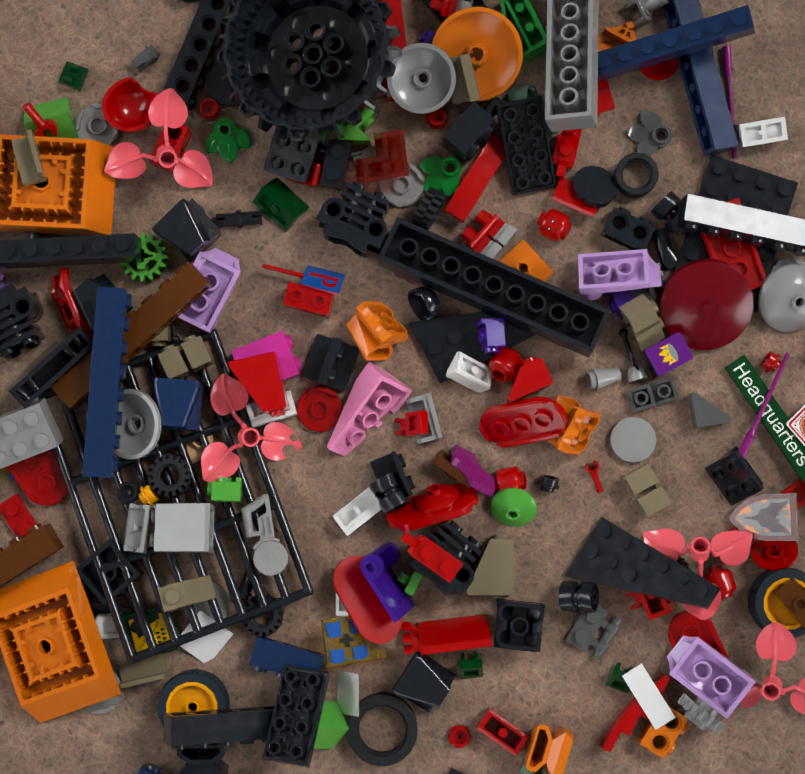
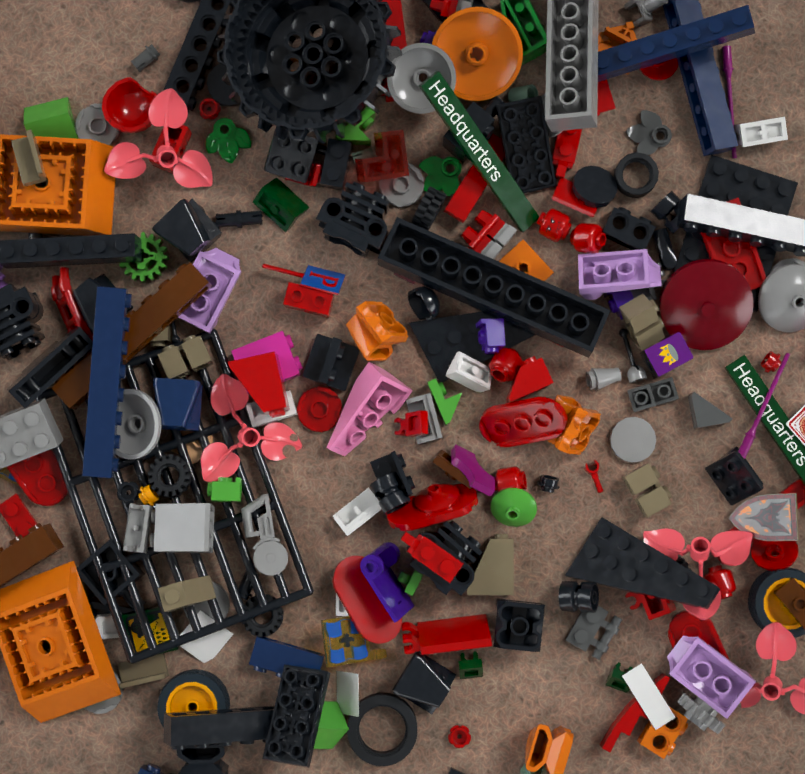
(40, 122): red bar -> none
(73, 76): dark green tile -> none
(436, 124): red plate -> none
(445, 406): none -> bright green slope
(466, 84): dark tan panel -> none
(479, 151): none -> dark green tile
(502, 731): red brick -> none
(588, 238): none -> red head

